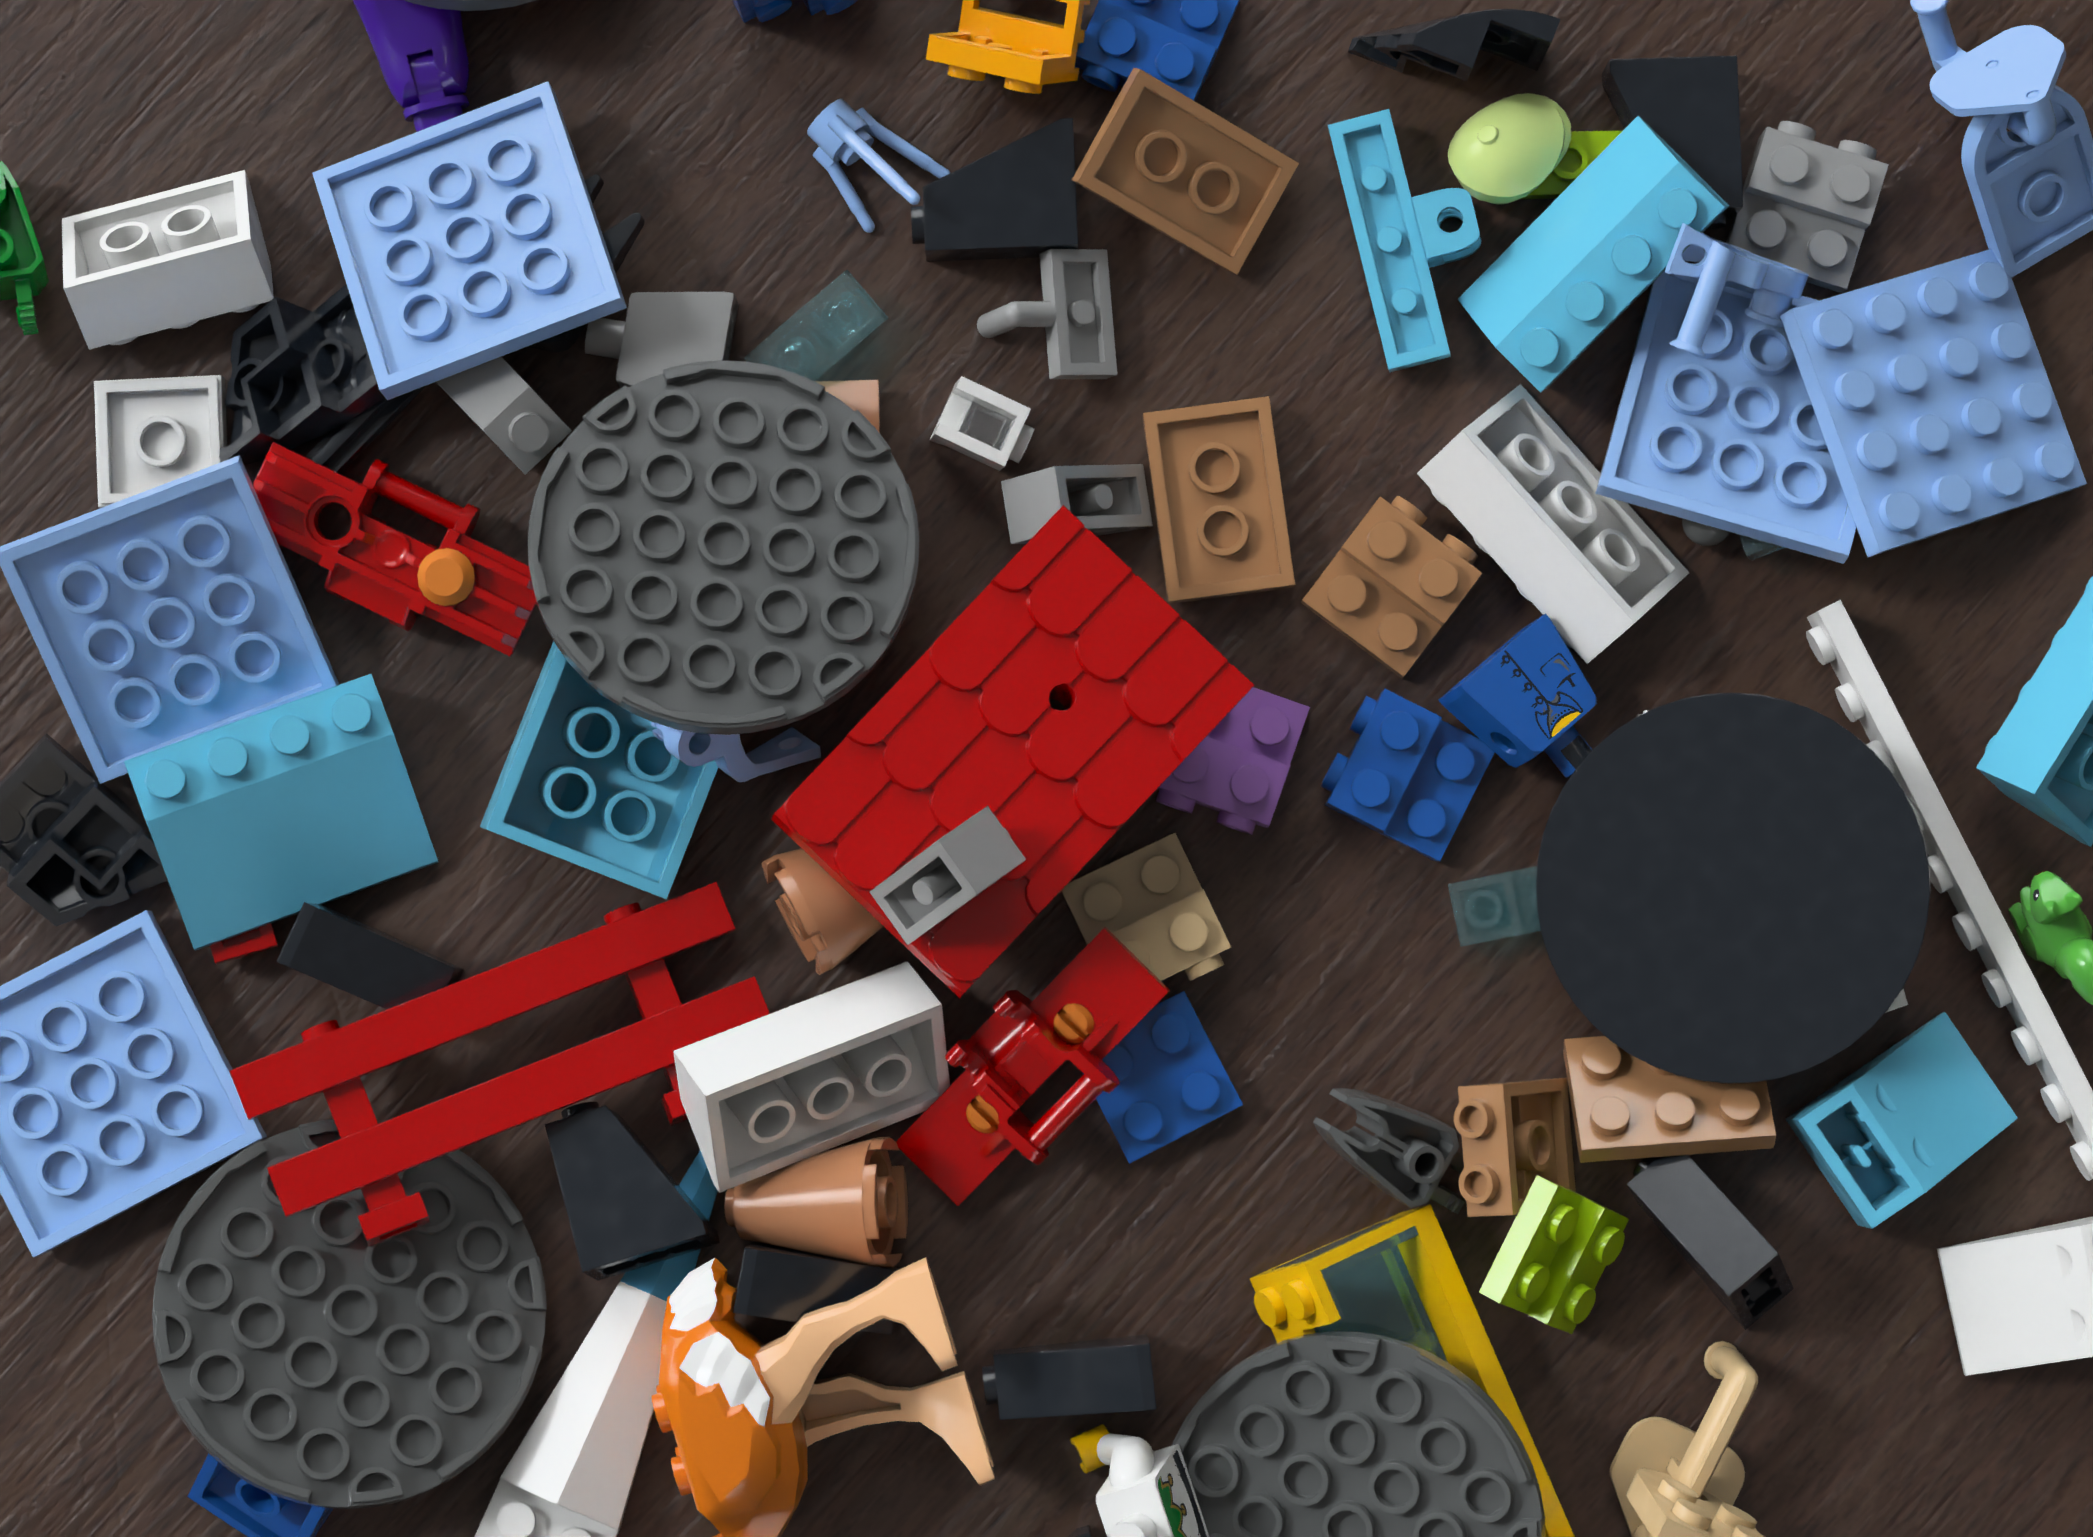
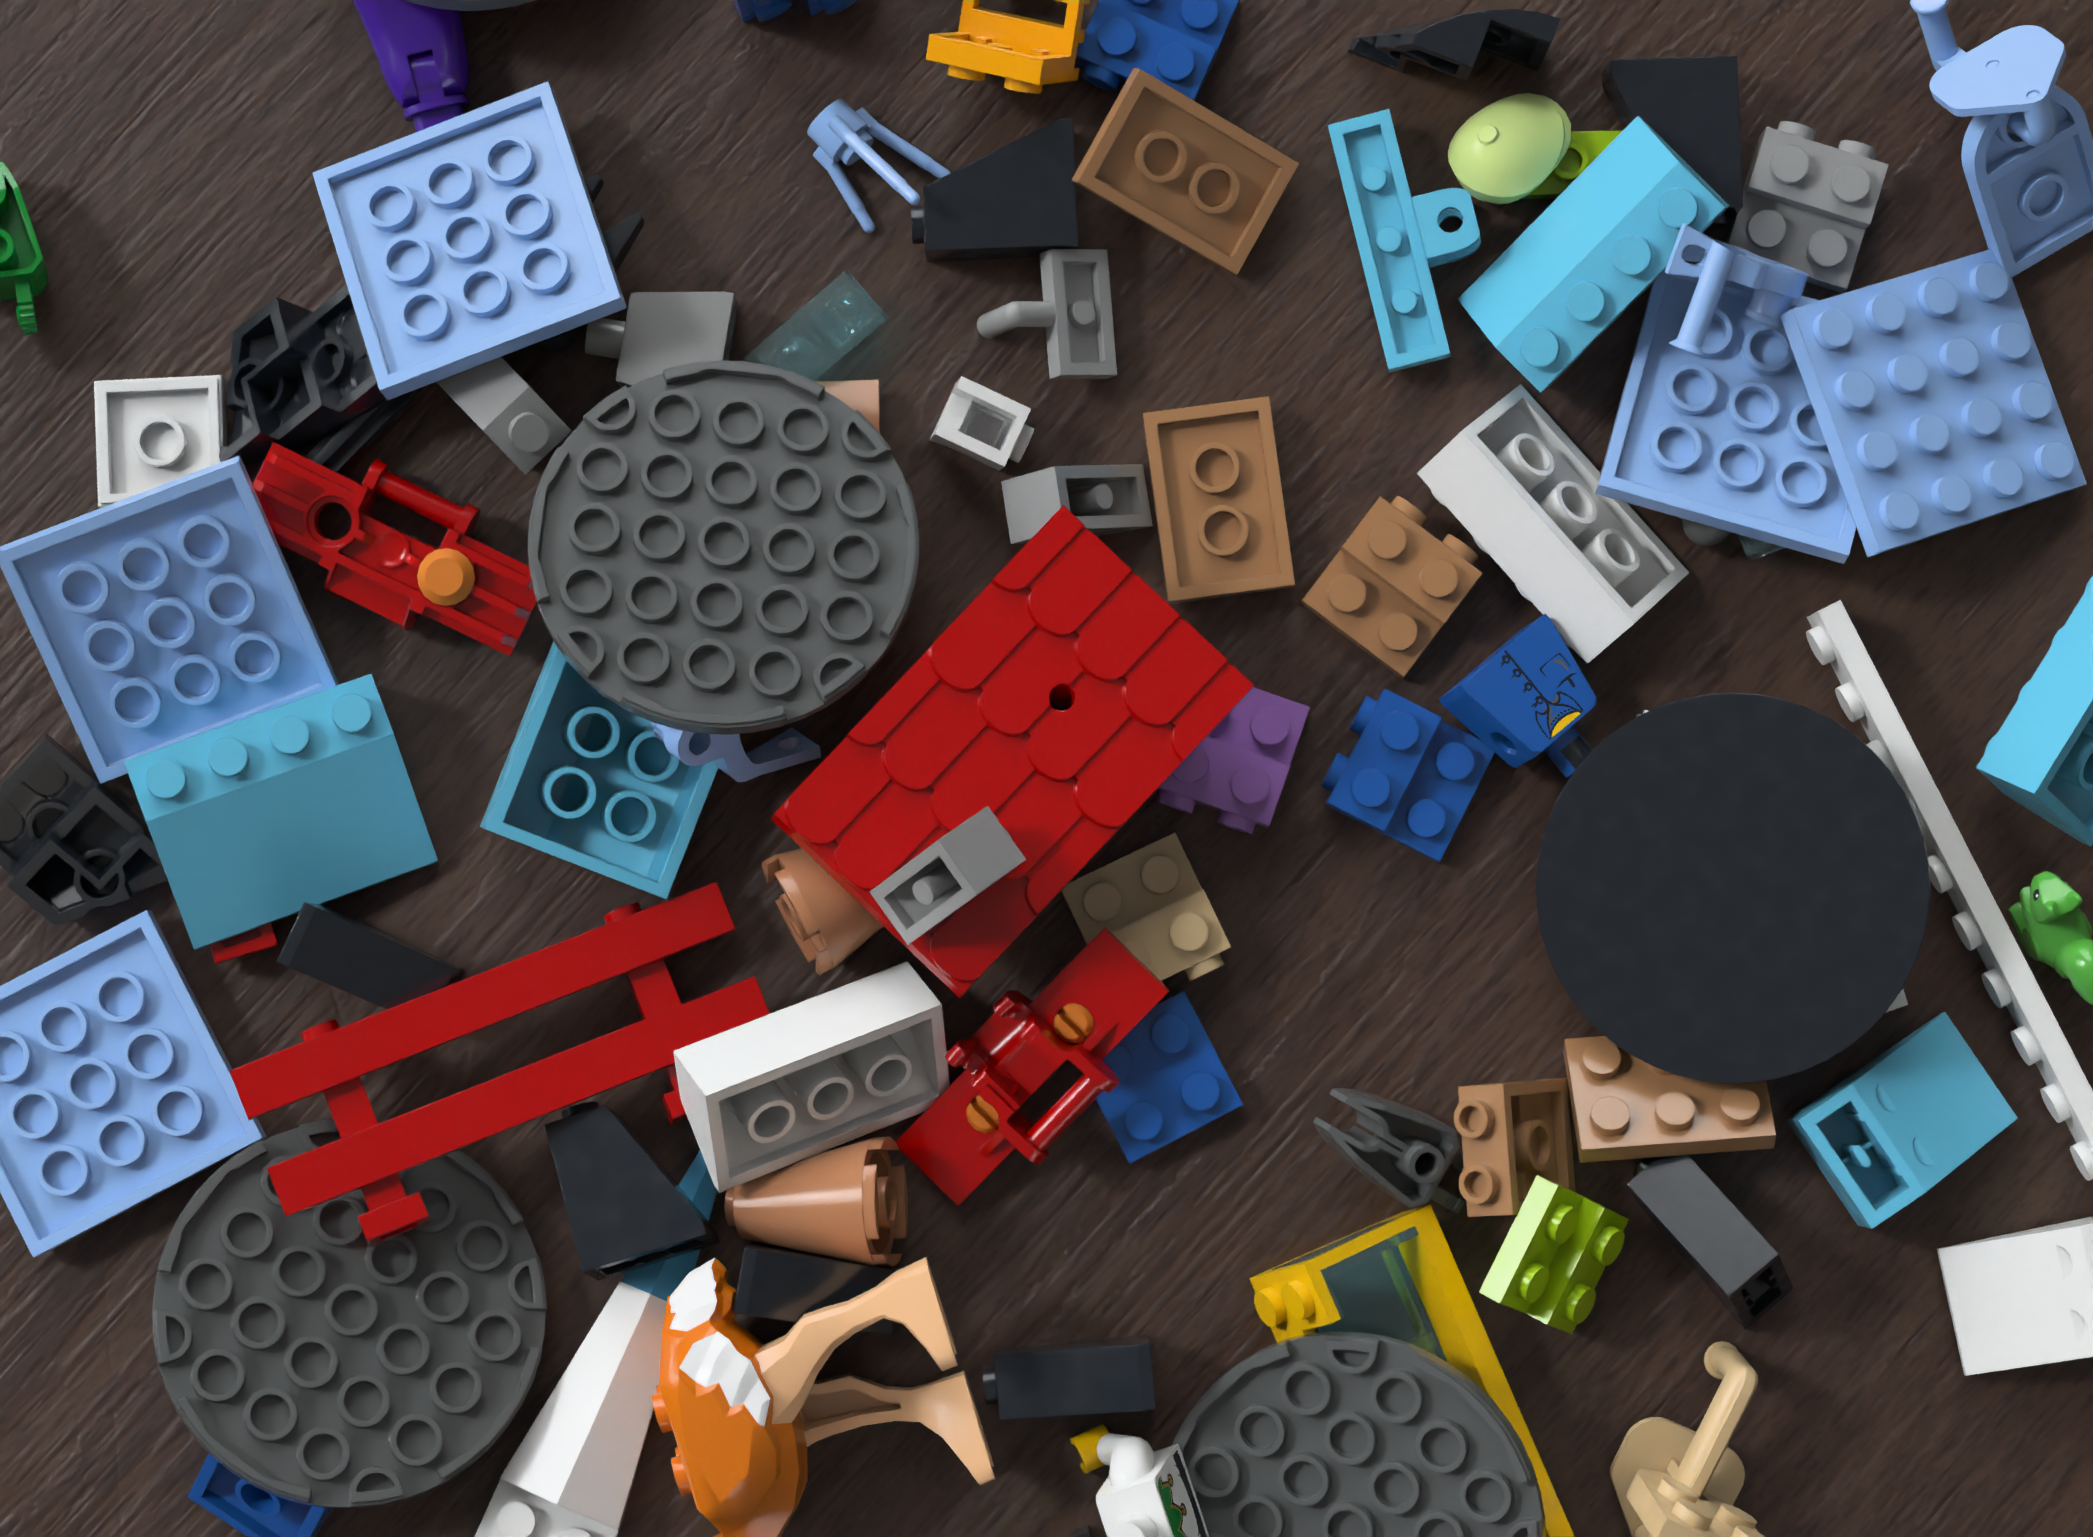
(165, 260): white slope -> none
(1495, 906): clear light blue slope -> none

